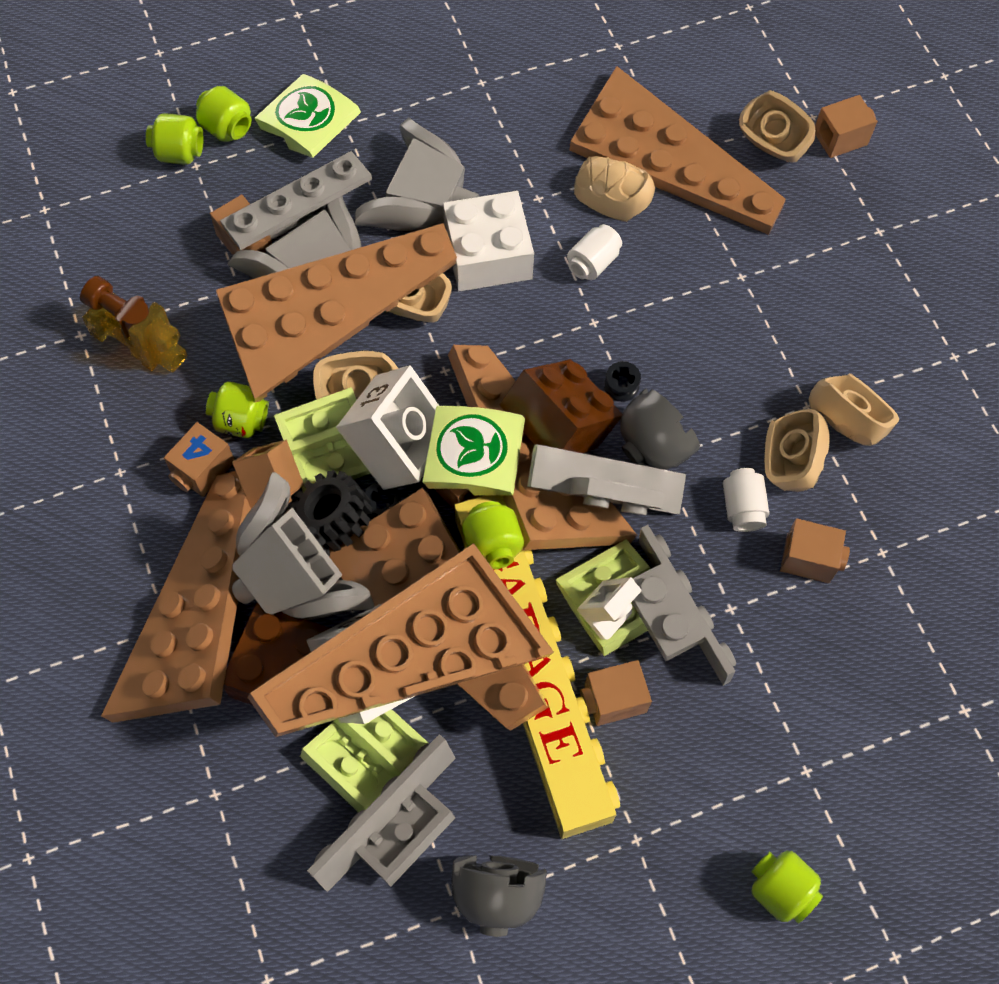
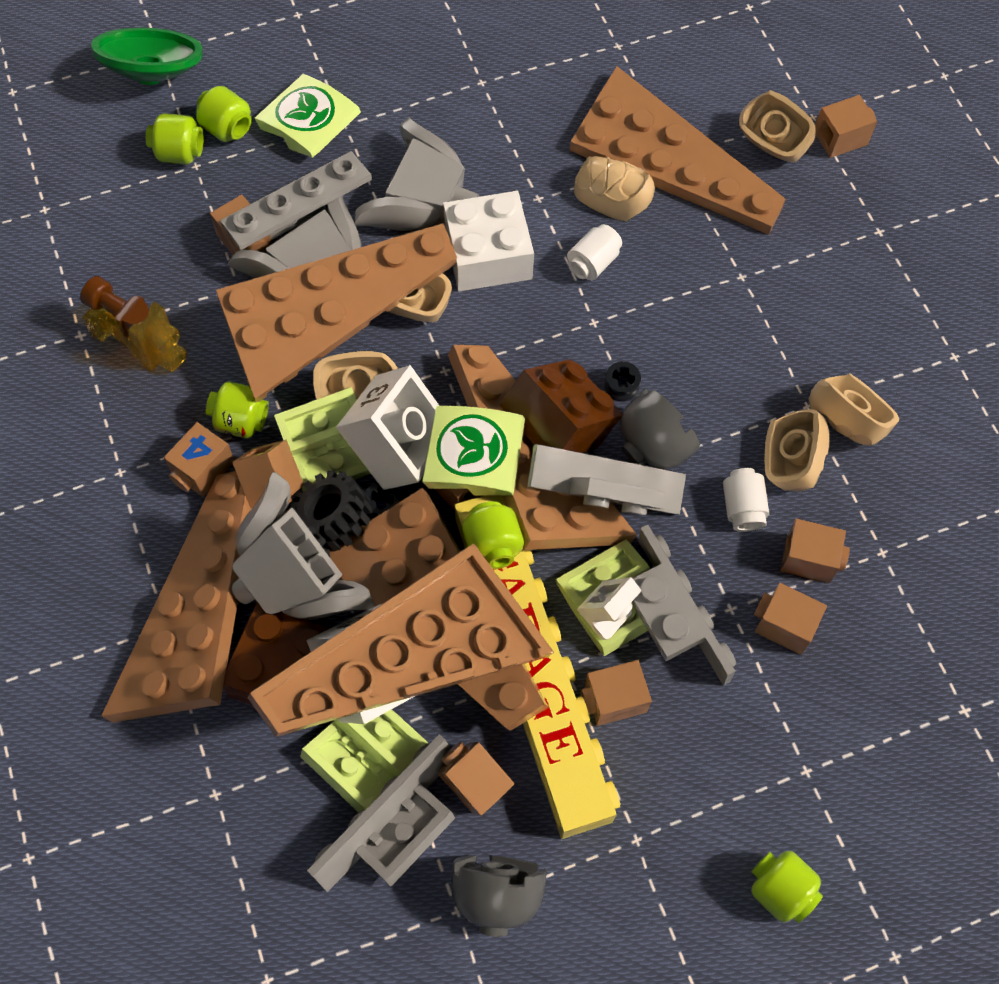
(147, 53): none -> green dish
(474, 776): none -> medium nougat brick
(789, 618): none -> medium nougat brick

